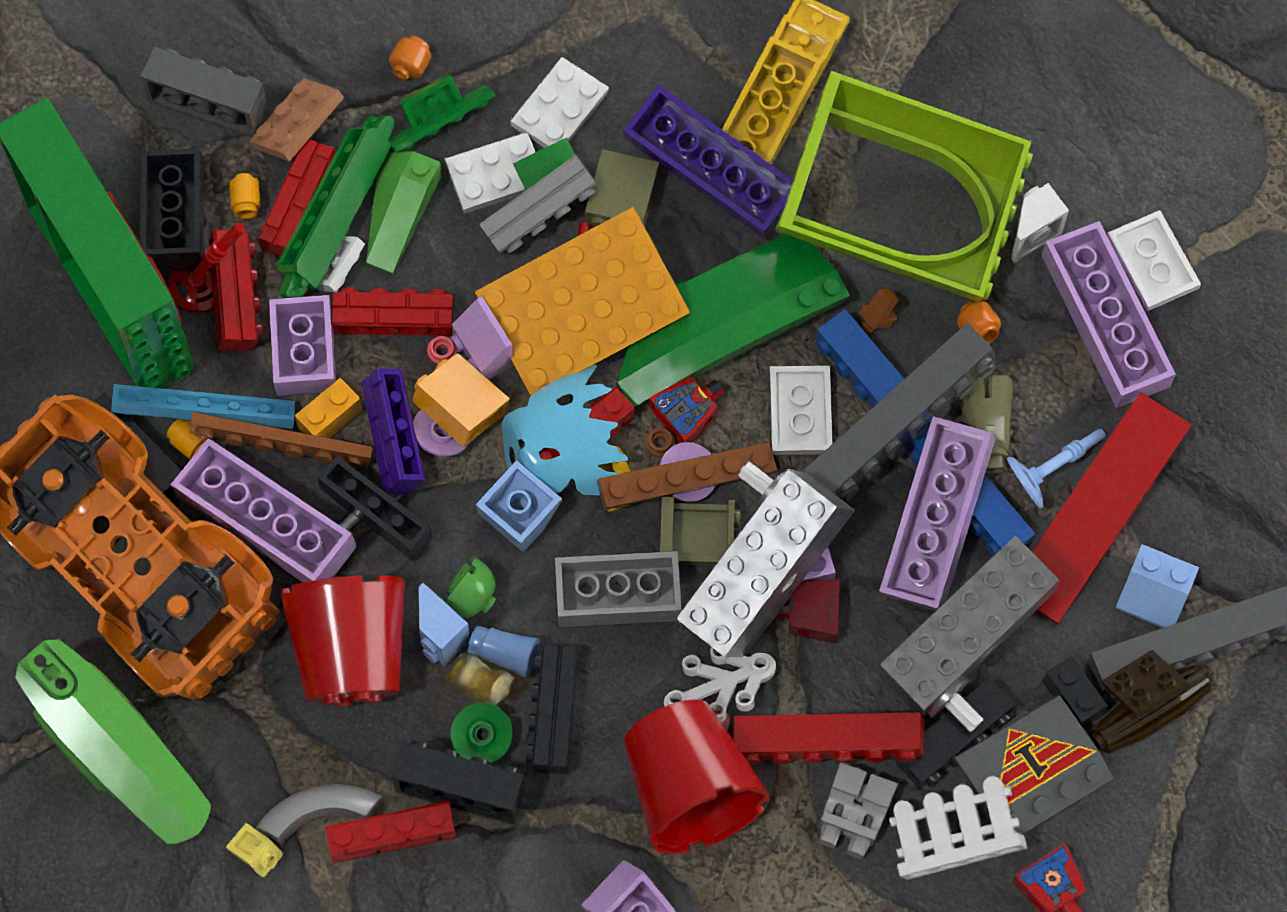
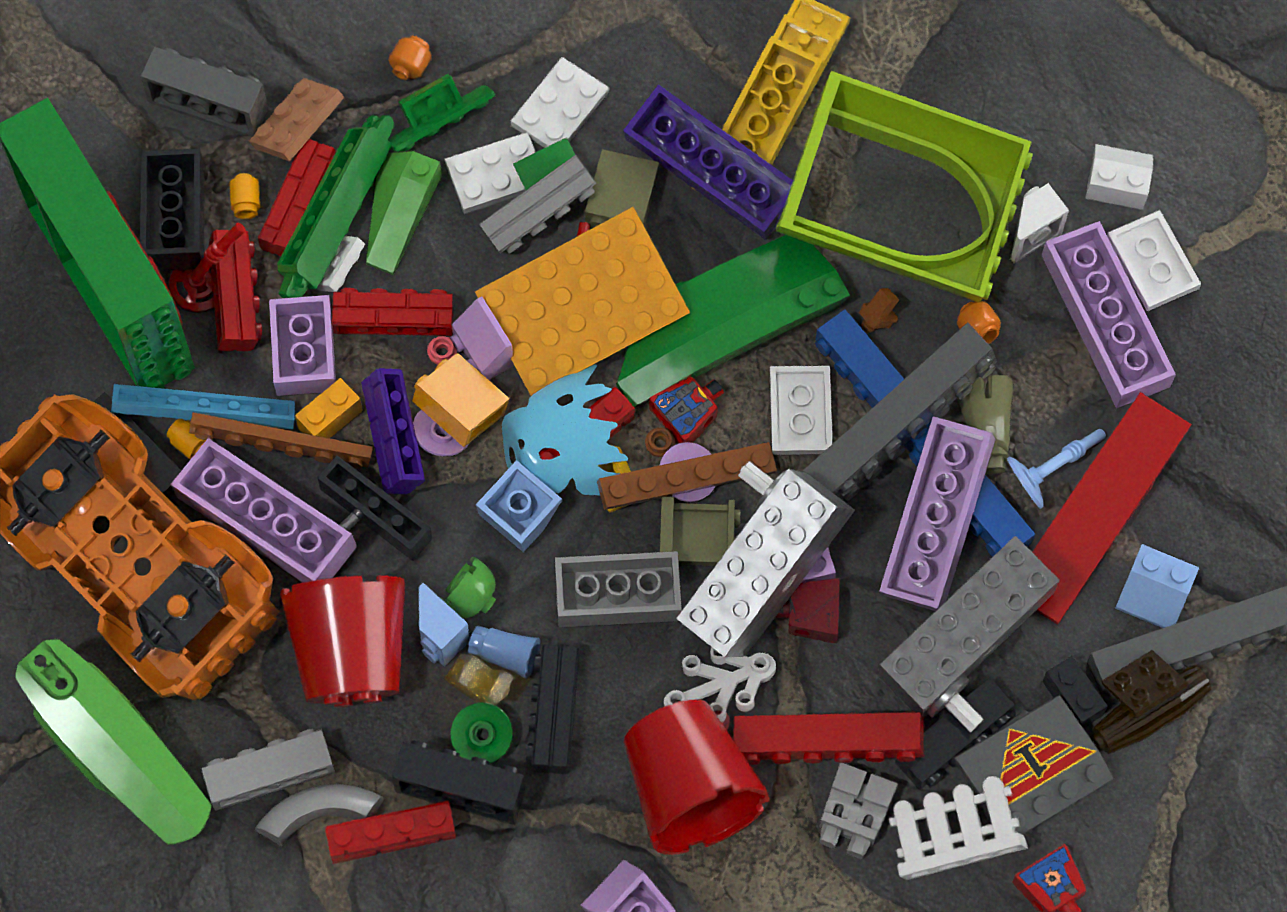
(255, 850): light yellow bracket -> none
(267, 769): none -> light grey brick
(1120, 177): none -> white slope

